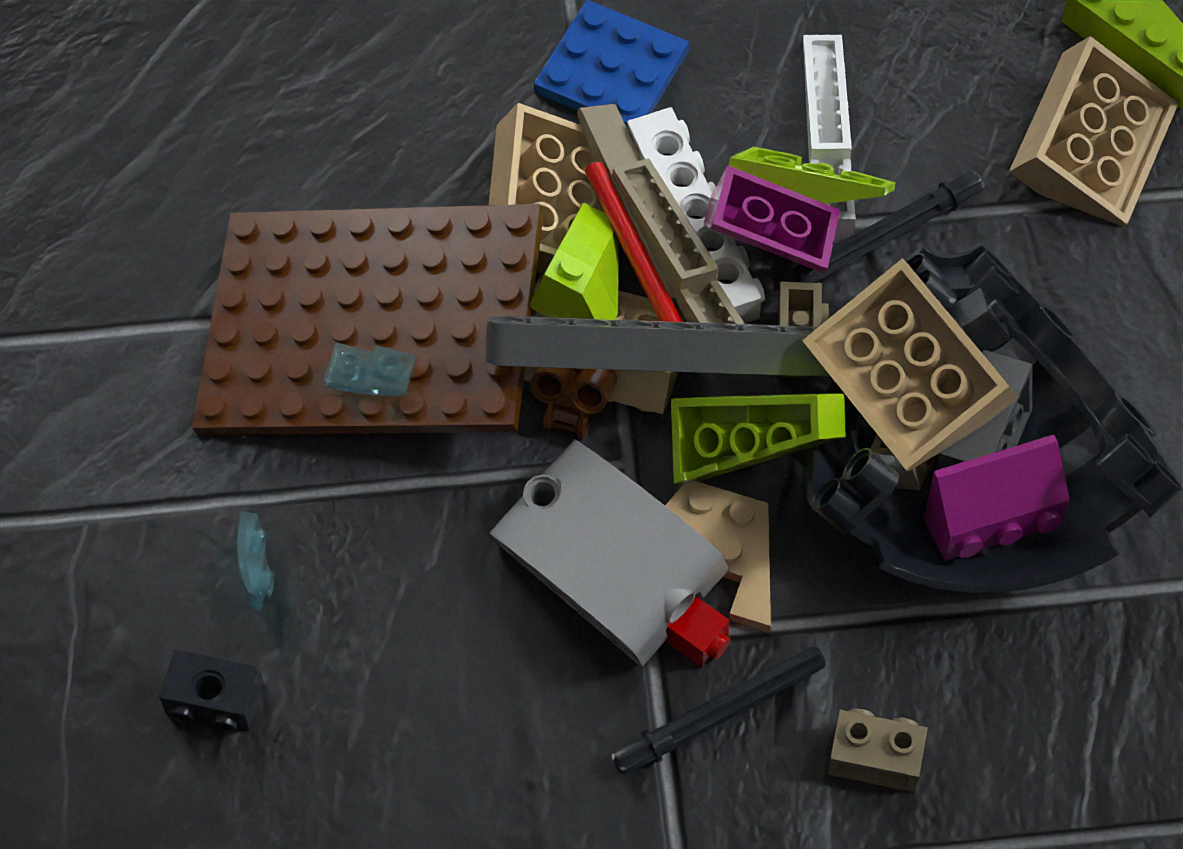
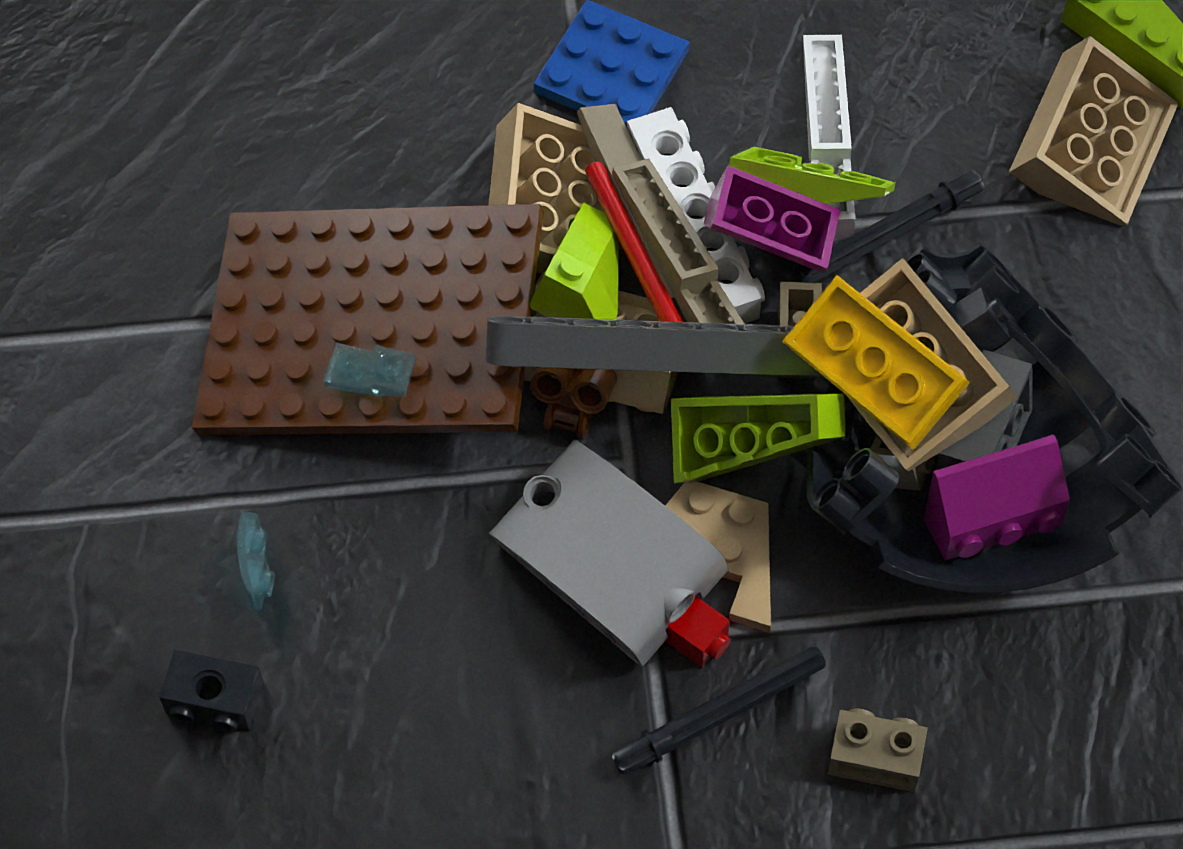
(875, 362): none -> yellow tile

